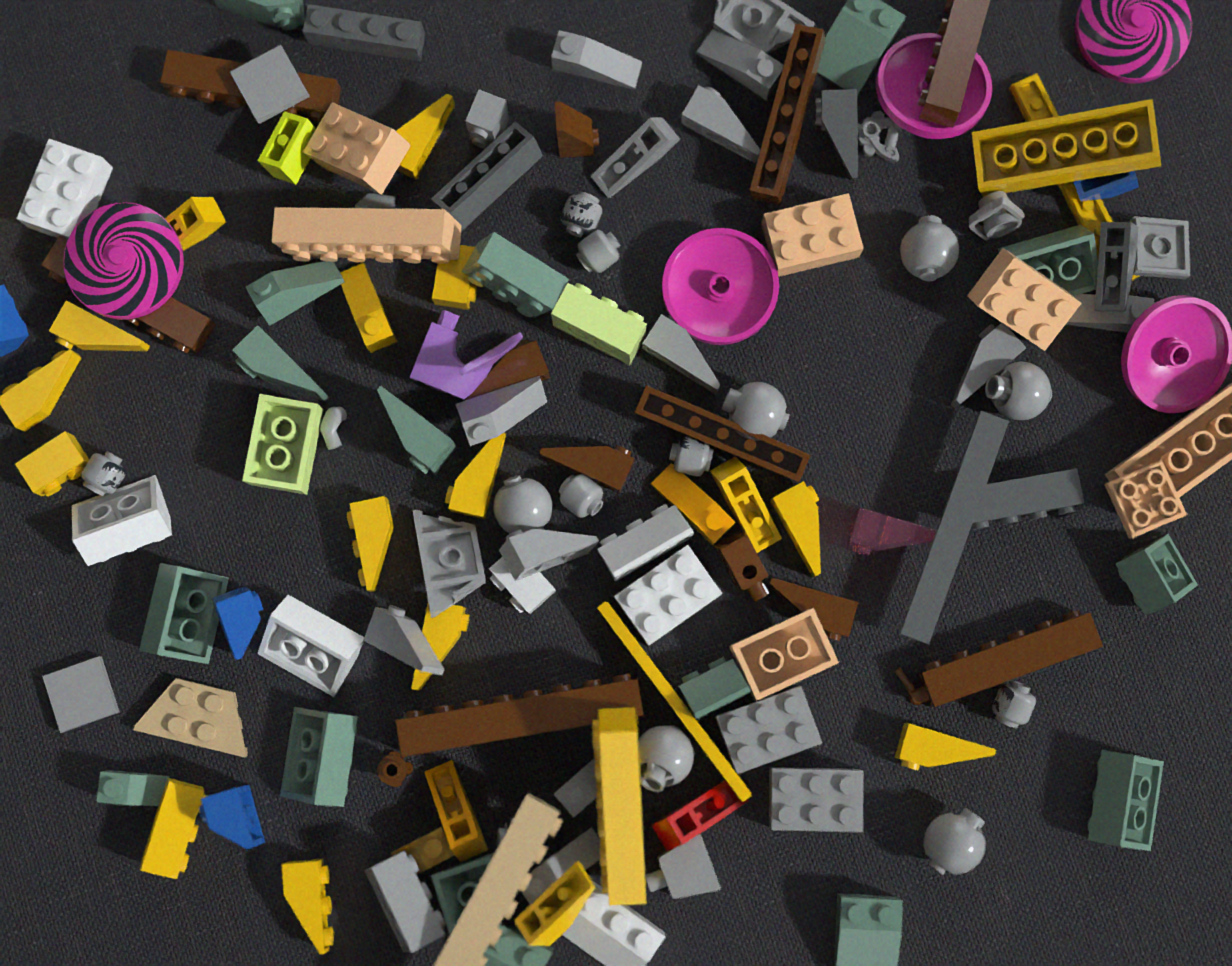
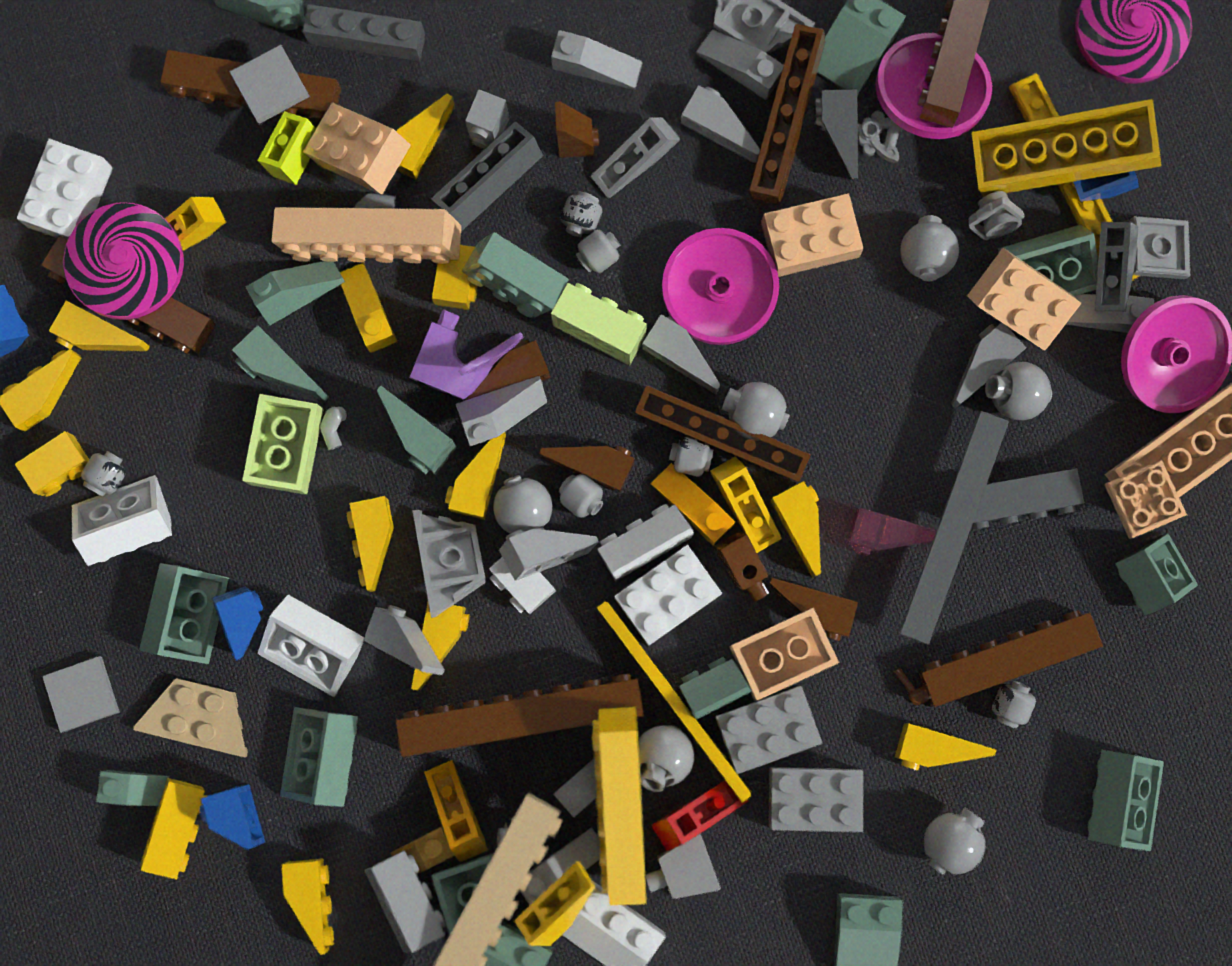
(403, 769): reddish brown brick -> none

